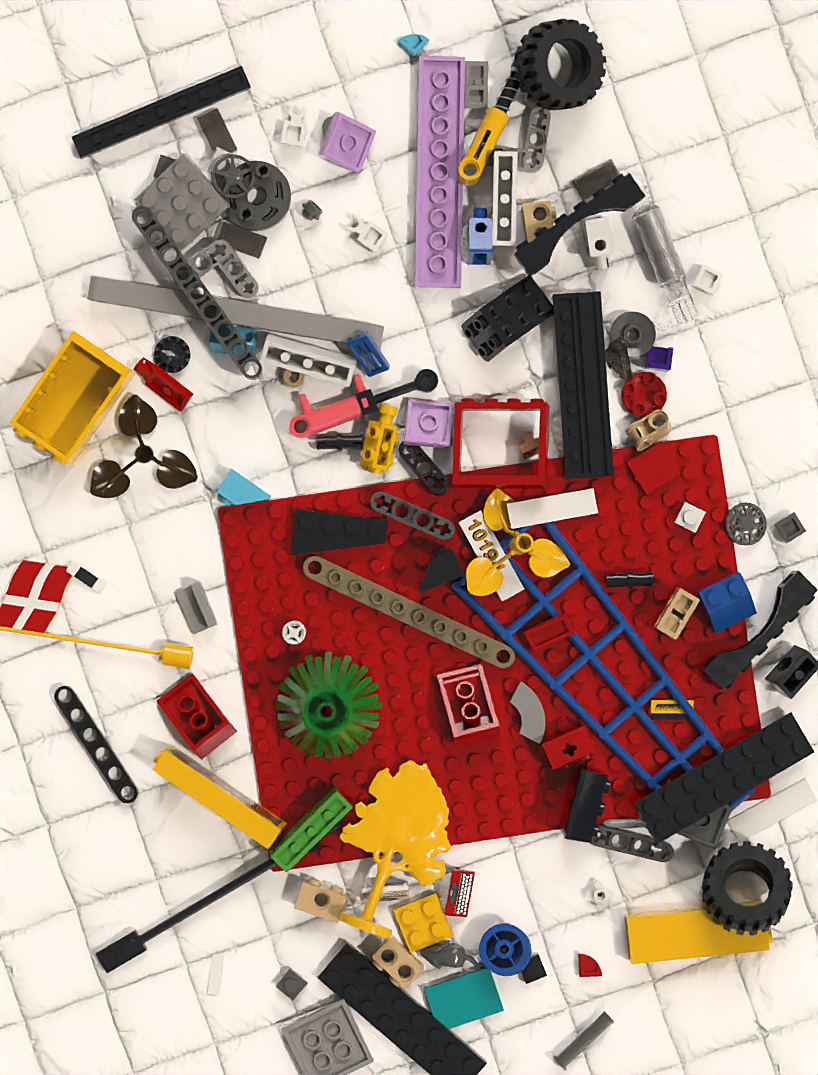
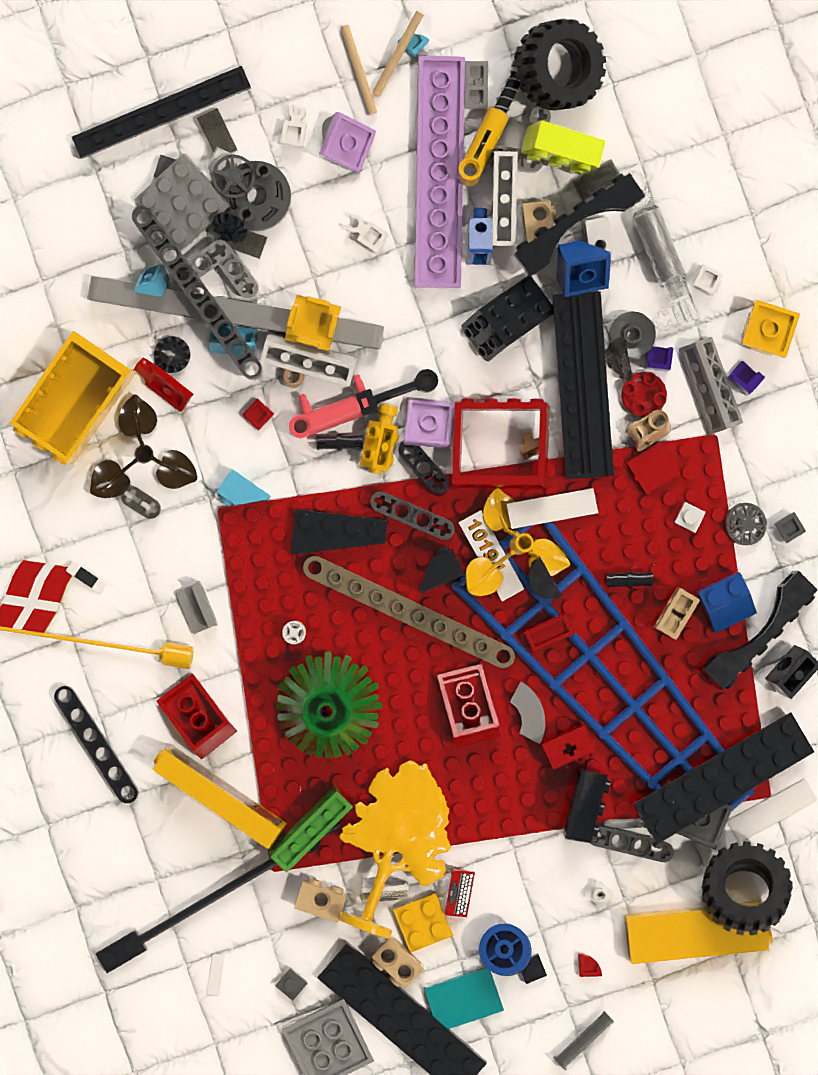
(144, 497): none -> clear smoke beam
(153, 281): none -> medium azure slope
(233, 223): none -> black gear
(258, 414): none -> red tile
(311, 210): dark grey plate -> none
(312, 322): none -> yellow panel
(358, 68): none -> tan bar
(366, 337): blue tile -> none
(397, 54): none -> tan bar
(448, 955): dark grey animal -> none
(541, 580): none -> black tile
(562, 147): none -> neon yellow brick
(582, 268): none -> blue slope
(668, 710): sticker -> none
(708, 386): none -> light grey fence
(745, 378): none -> dark purple panel
(769, 329): none -> yellow panel

